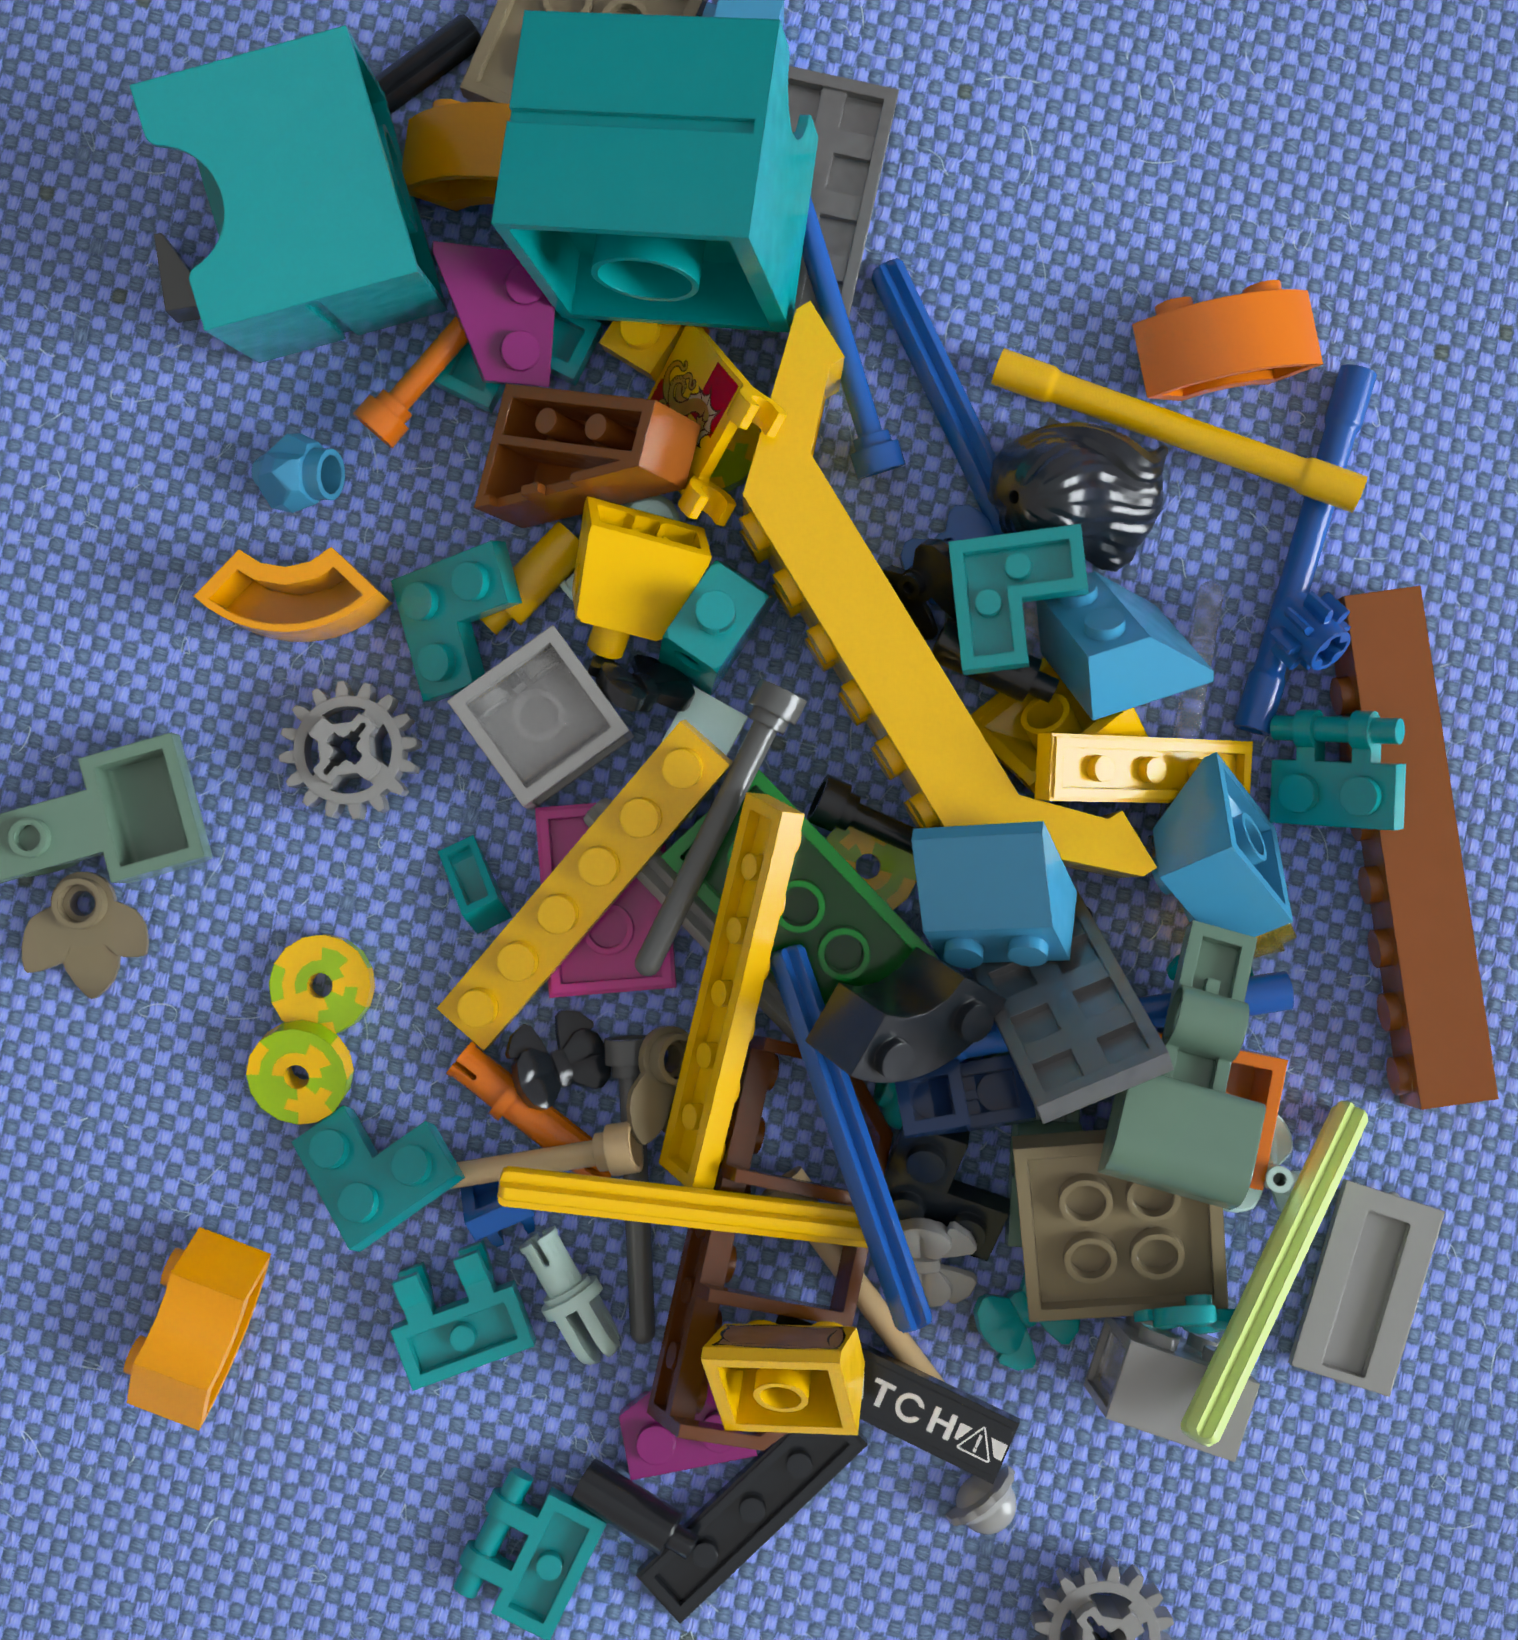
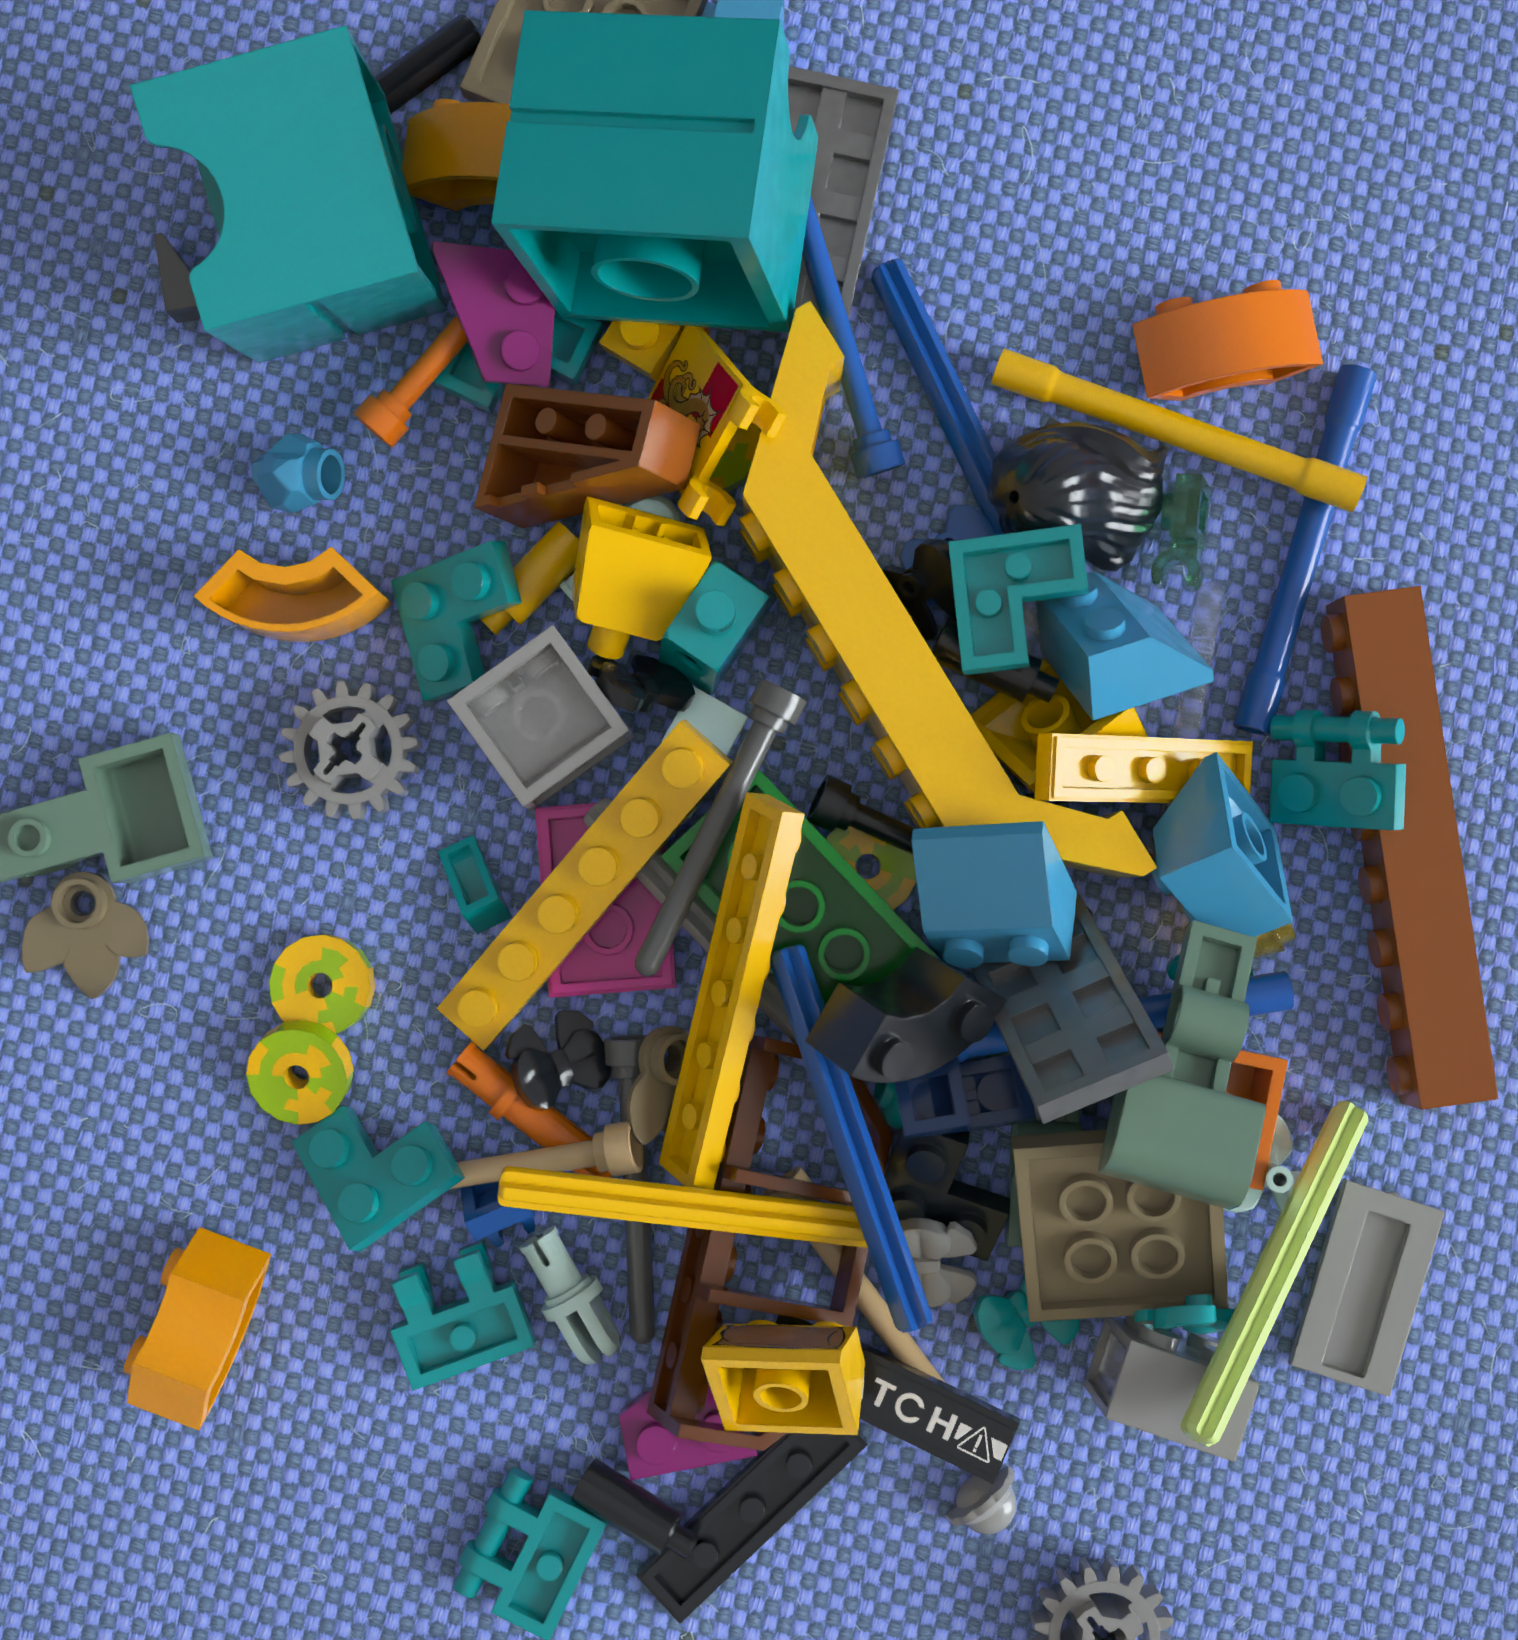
(1186, 518): none -> plate
(1309, 631): blue gear -> none

